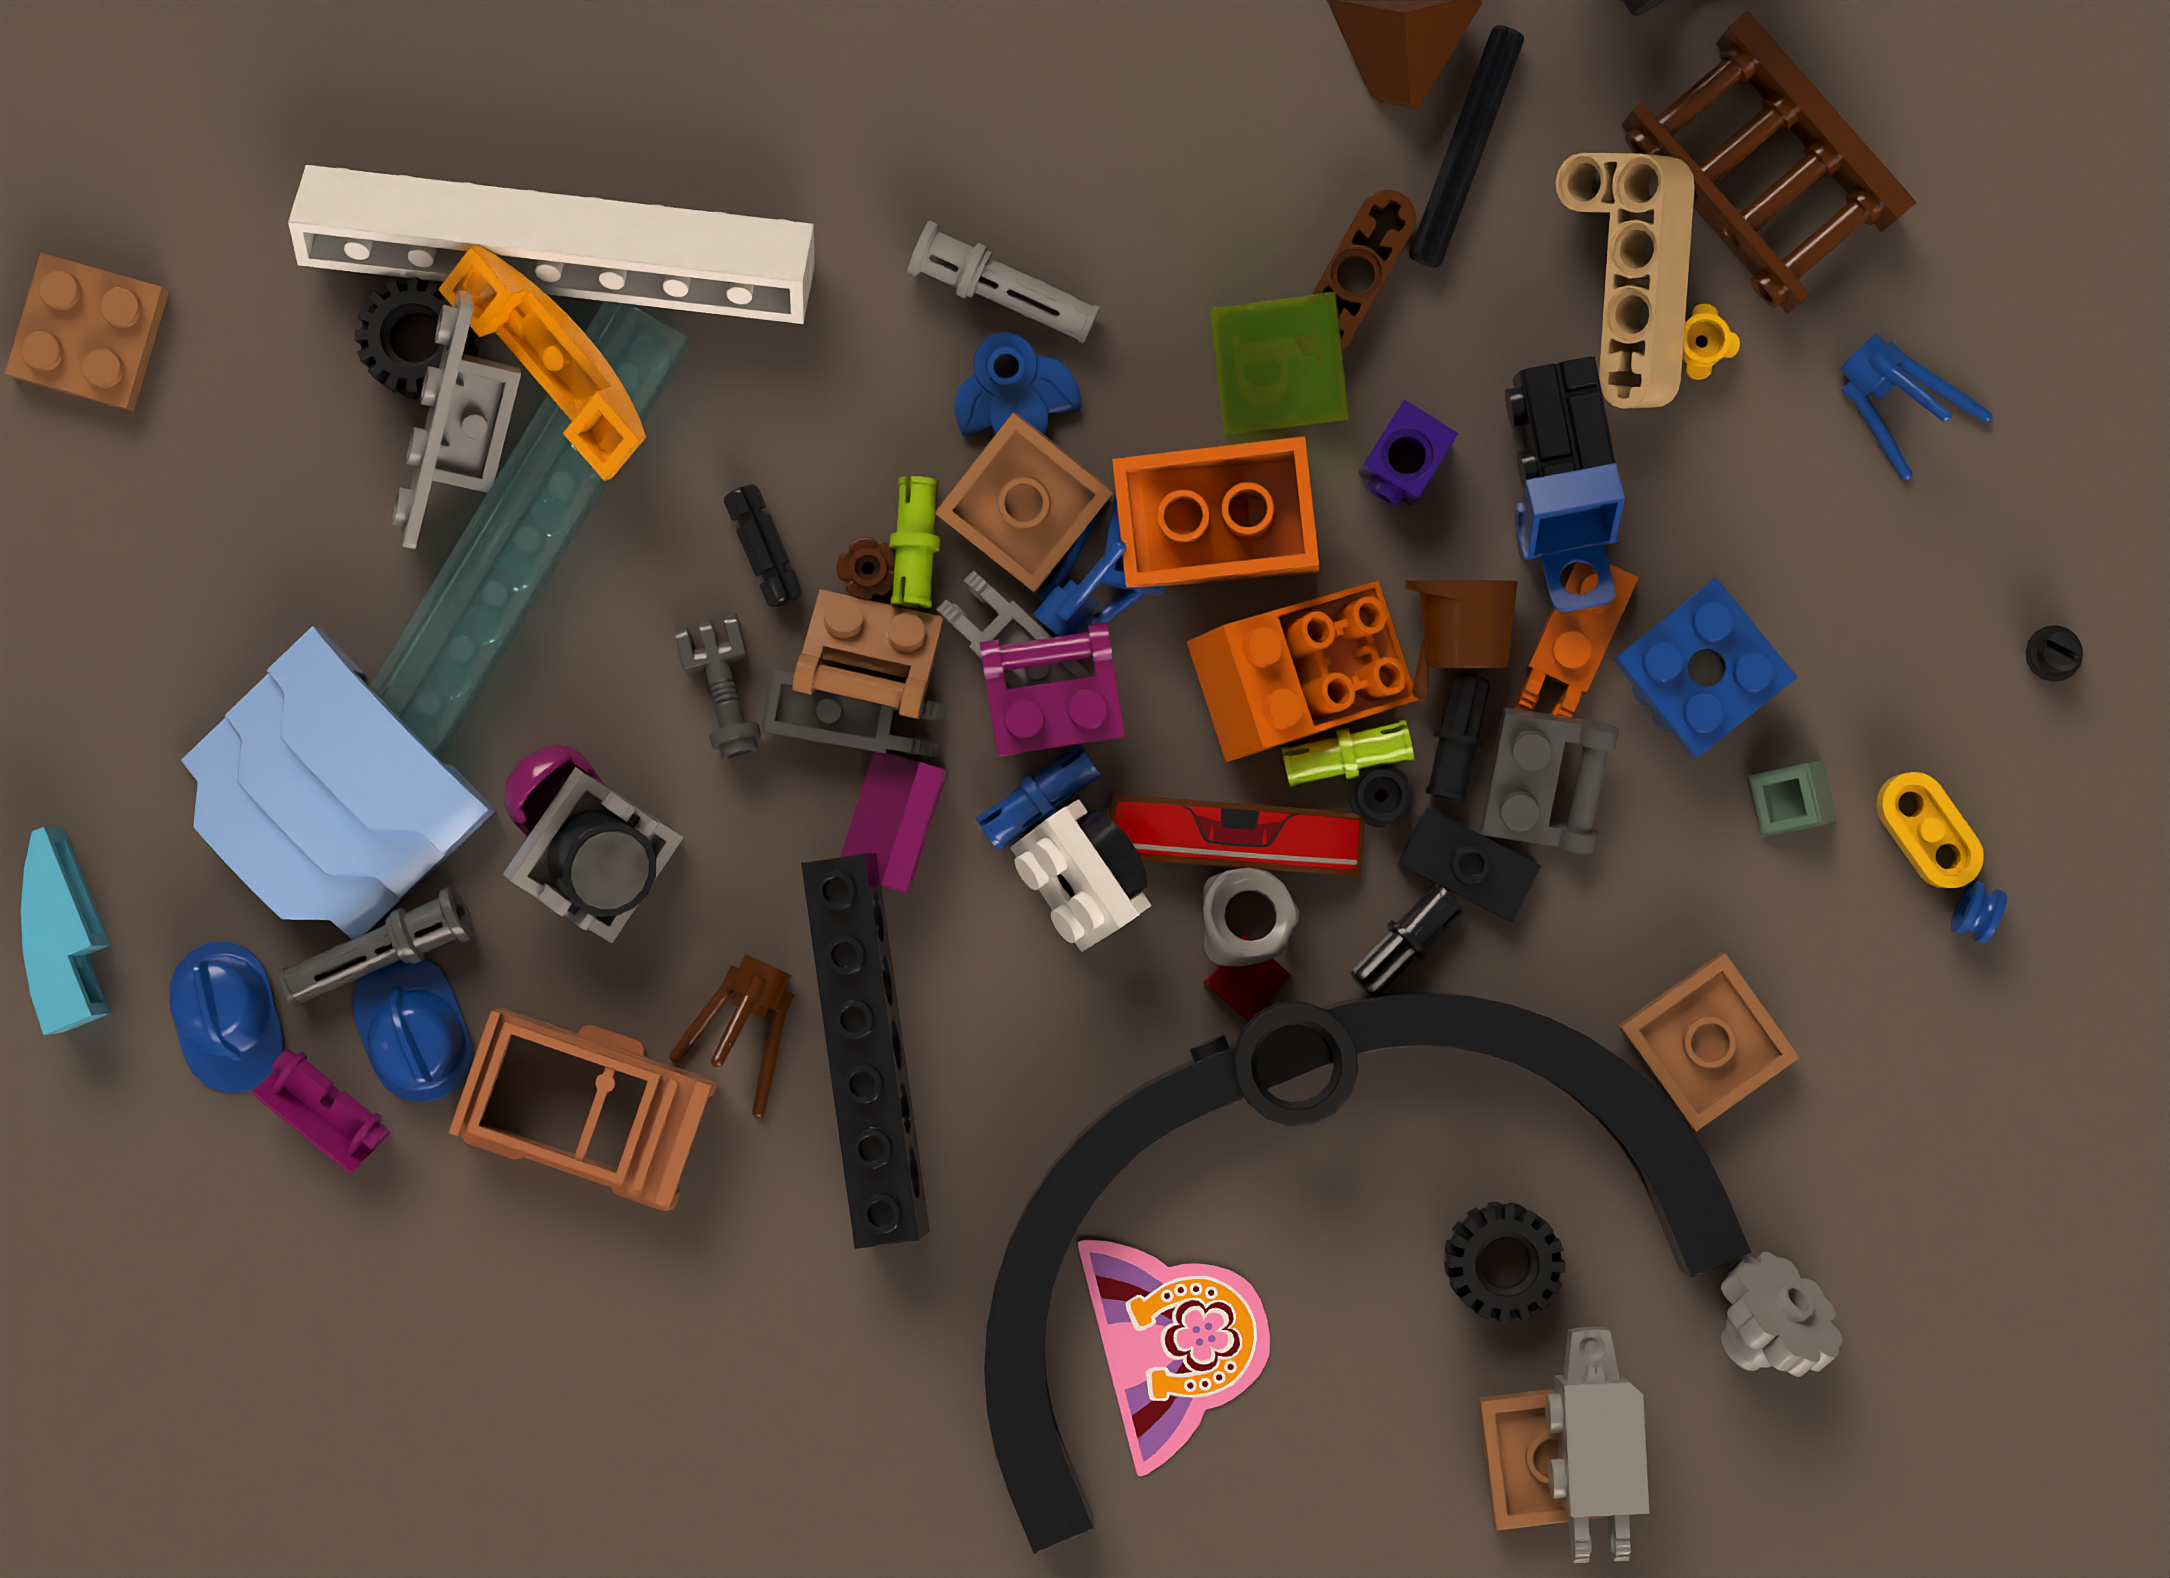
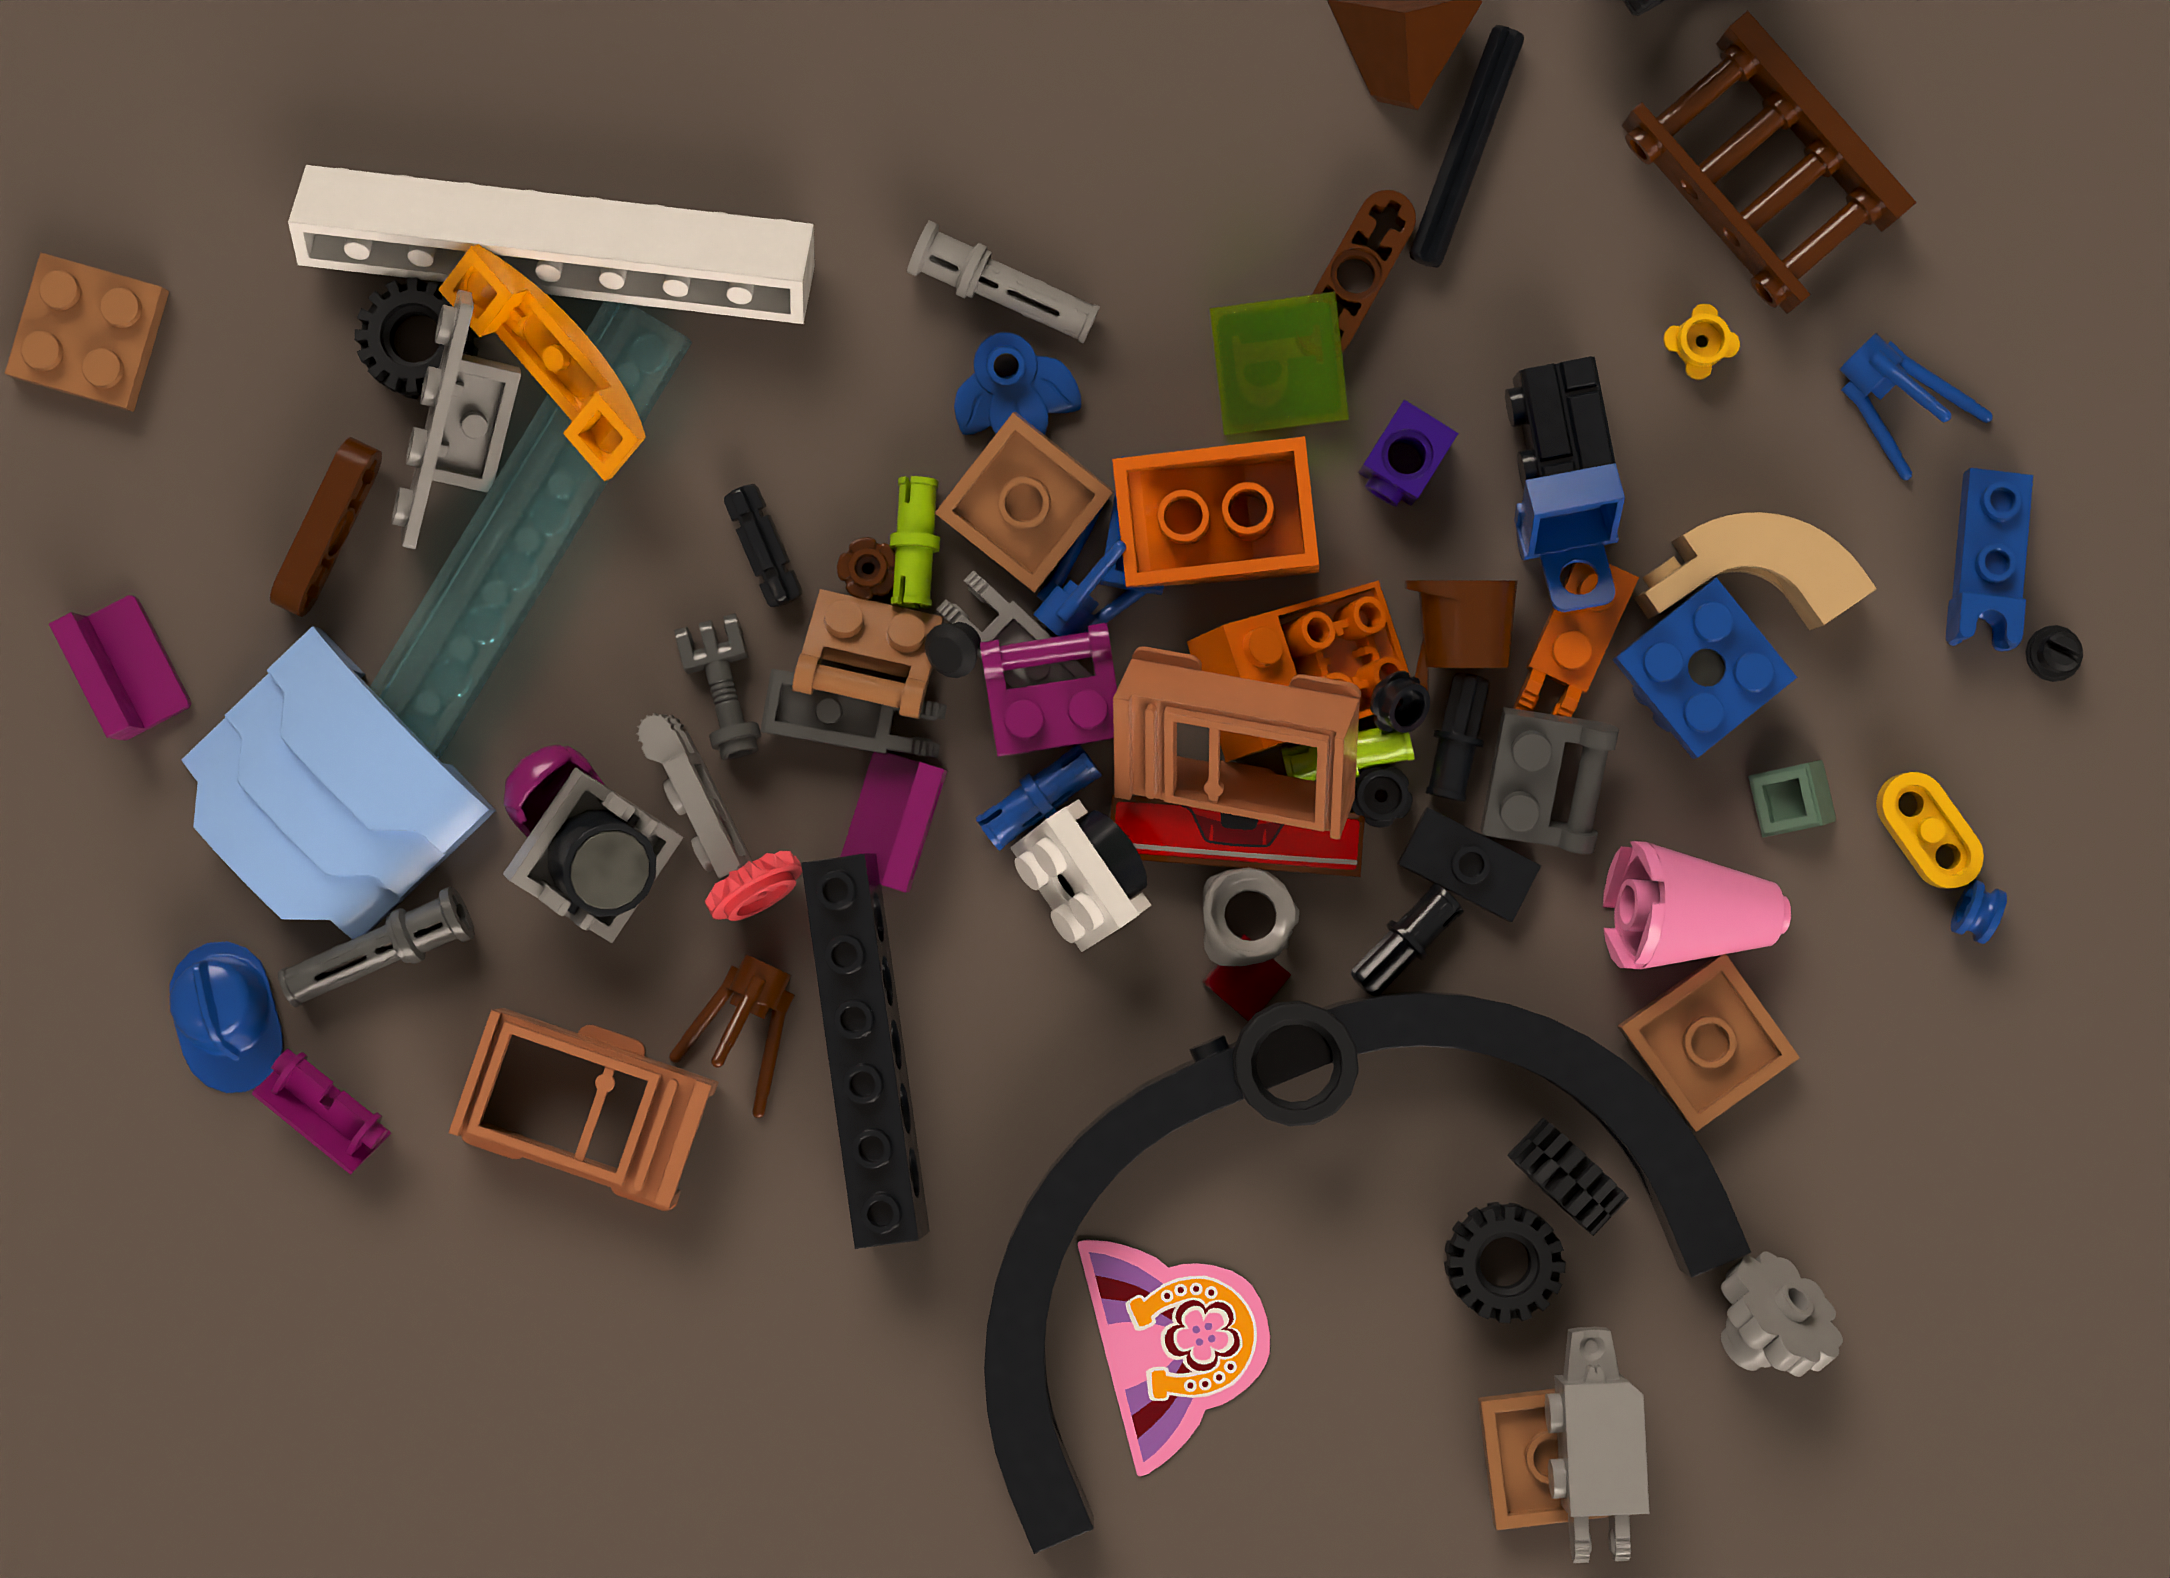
(59, 933): medium azure slope -> none
(121, 668): none -> magenta panel
(326, 527): none -> reddish brown beam
(413, 1030): blue piece -> none
(694, 793): none -> light grey hinge
(754, 886): none -> coral gear
(953, 648): none -> black piece
(1171, 688): none -> nougat piece
(1399, 703): none -> black plate
(1568, 1176): none -> black tyre
(1629, 276): tan beam -> none
(1686, 908): none -> bright pink cone
(1789, 553): none -> tan arch
(1991, 557): none -> blue plate

